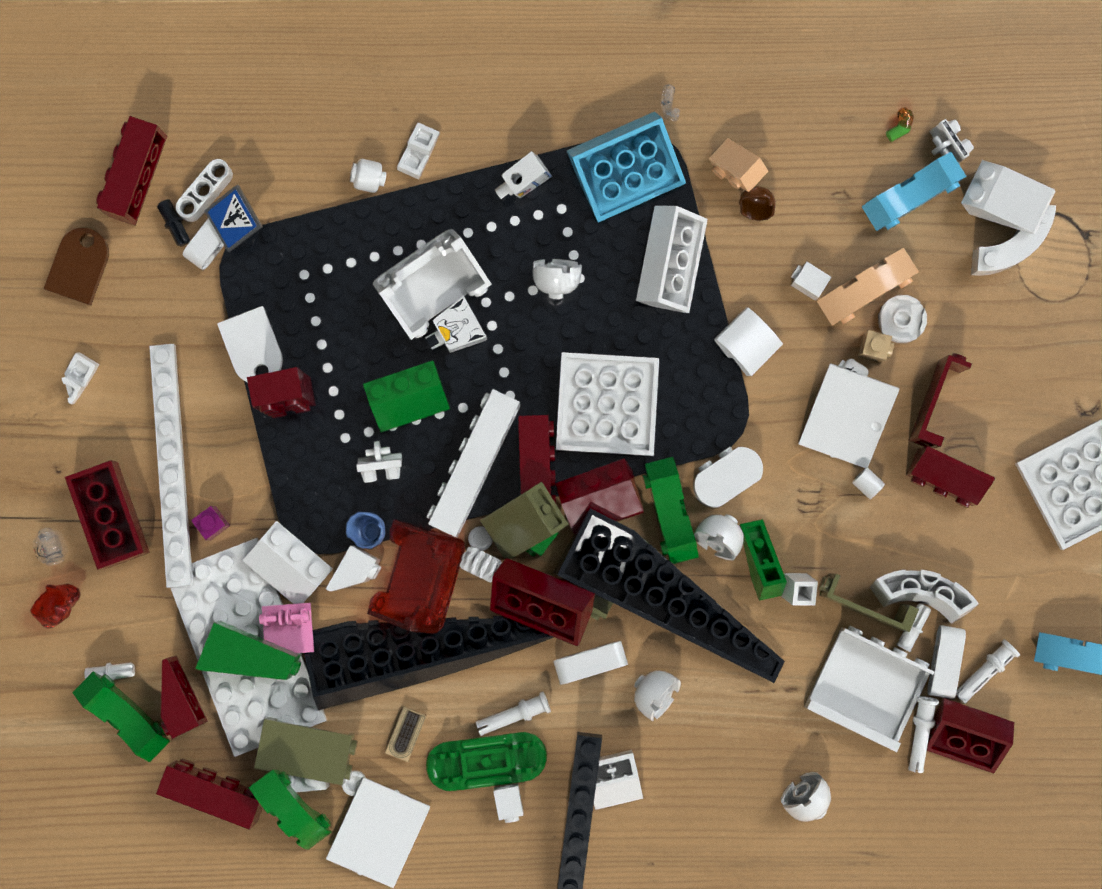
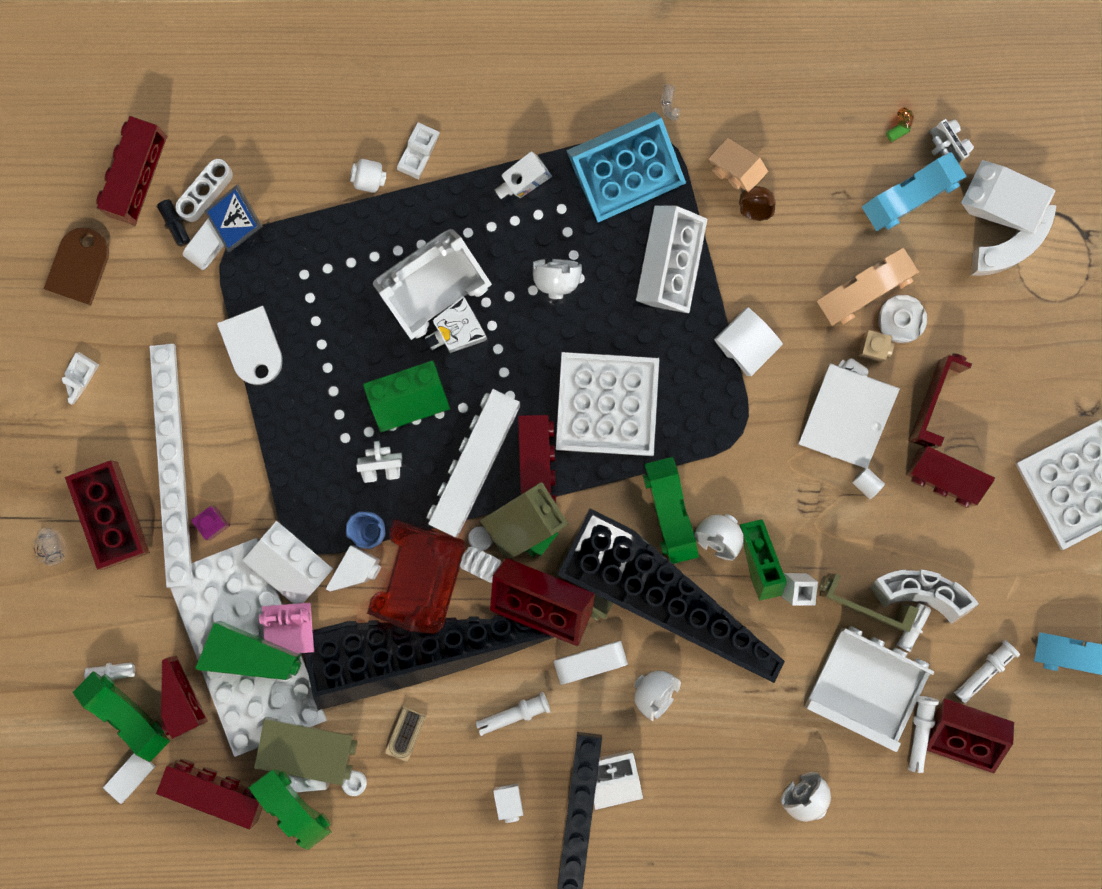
(55, 604): clear red hair -> none
(128, 778): none -> white tile
(281, 392): dark red brick -> none
(378, 832): white piece -> none
(486, 761): green piece -> none
(604, 489): dark red slope -> none
(727, 477): white brick -> none
(810, 280): white brick -> none
(946, 662): white beam -> none

